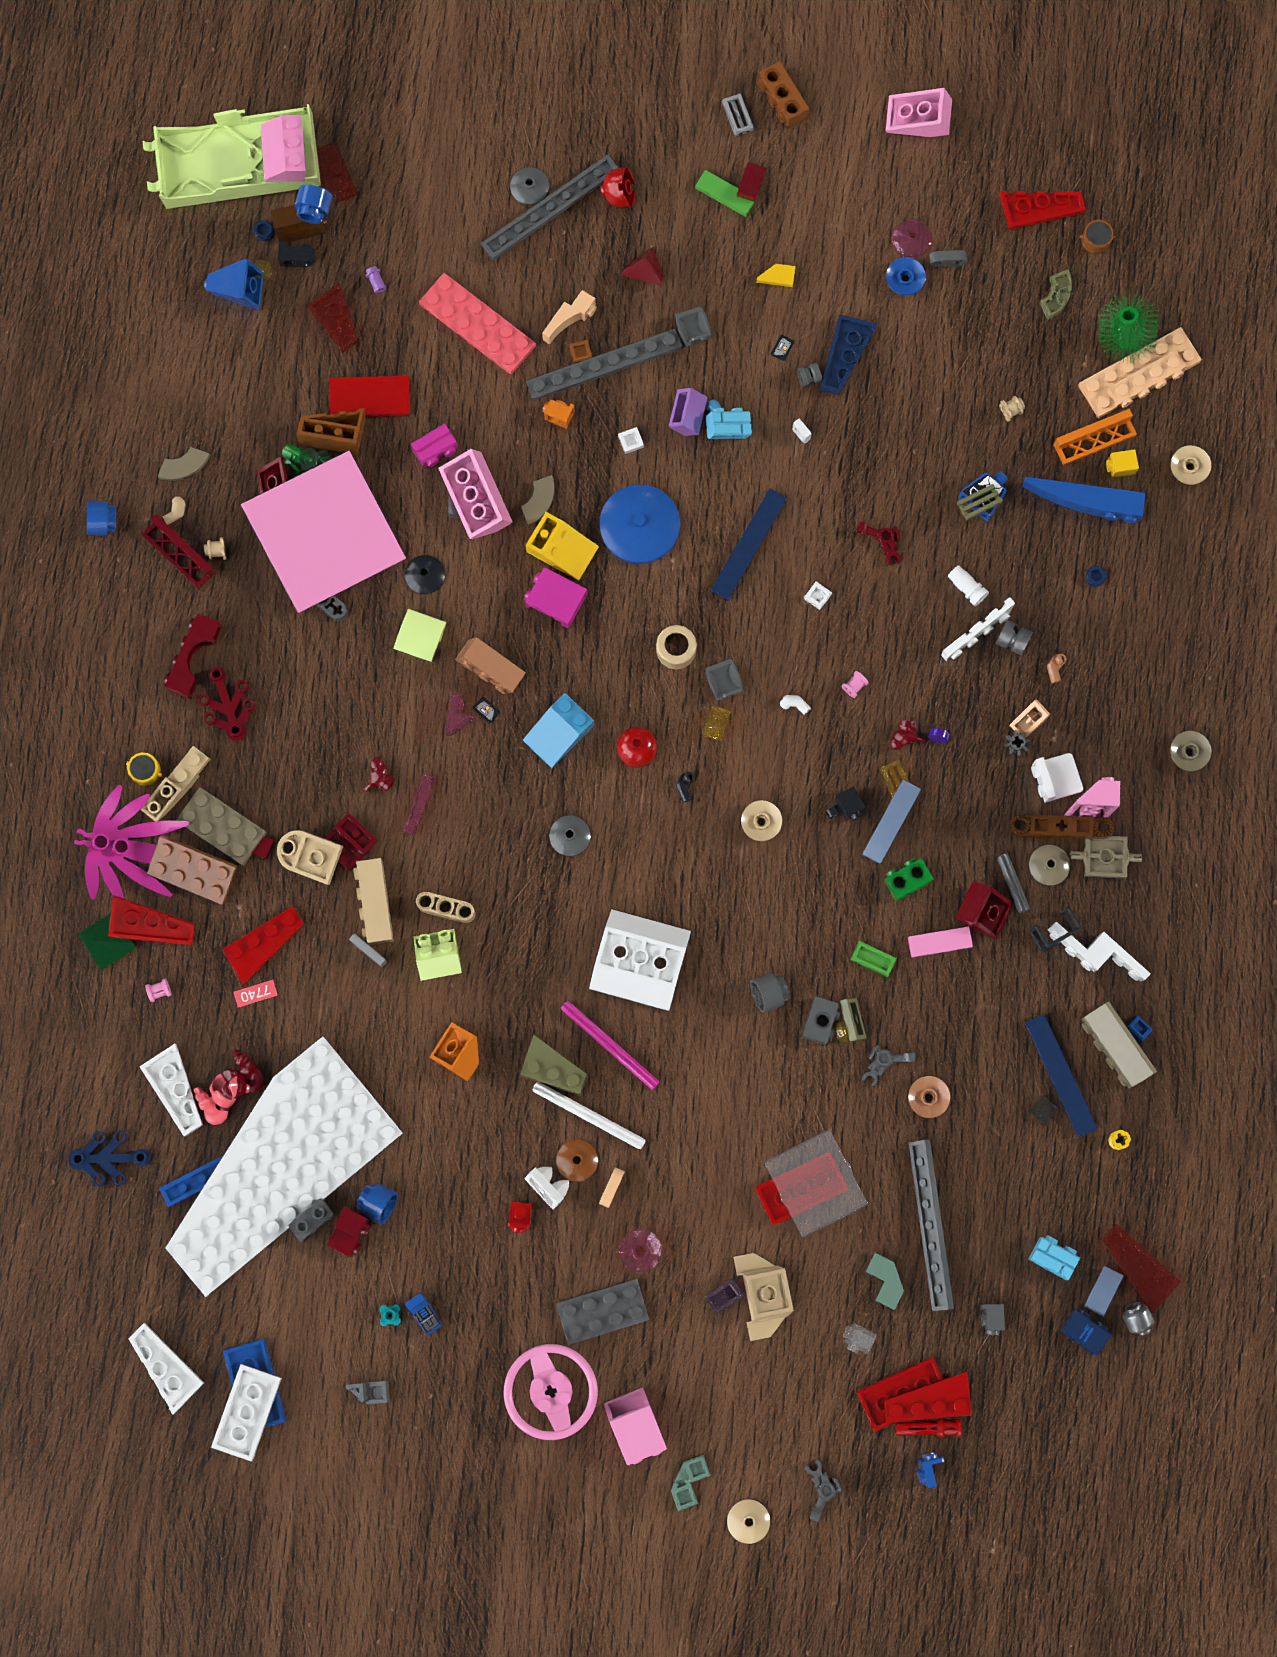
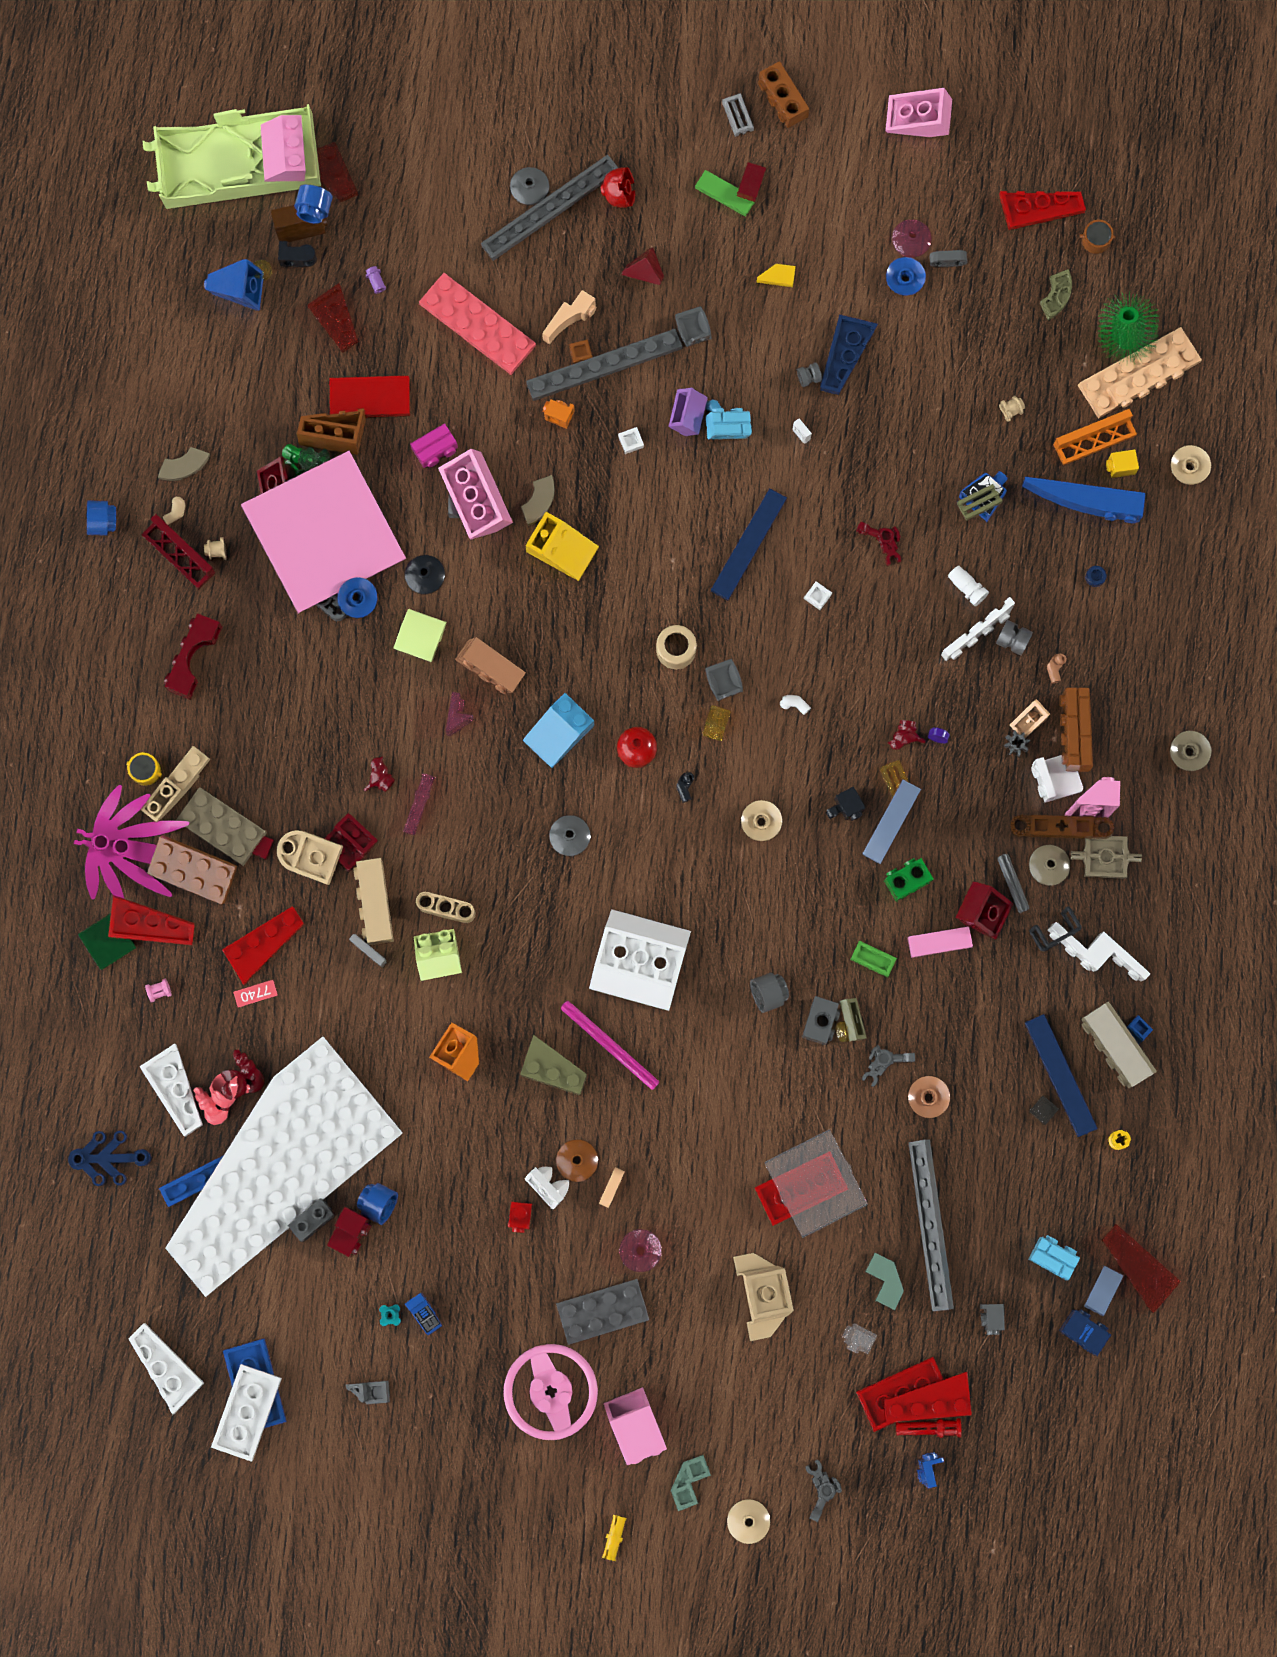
(228, 707): dark red plant -> none
(263, 230): dark blue tile -> none
(366, 597): none -> blue dish
(486, 710): sticker -> none
(555, 596): dark pink panel -> none
(588, 1115): white axle -> none
(614, 1538): none -> yellow pin
(639, 524): blue dish -> none
(724, 1295): clear purple slope -> none
(782, 347): black sticker -> none
(855, 684): bright pink bush -> none
(1077, 729): none -> dark orange brick
(1138, 1318): flat silver head -> none

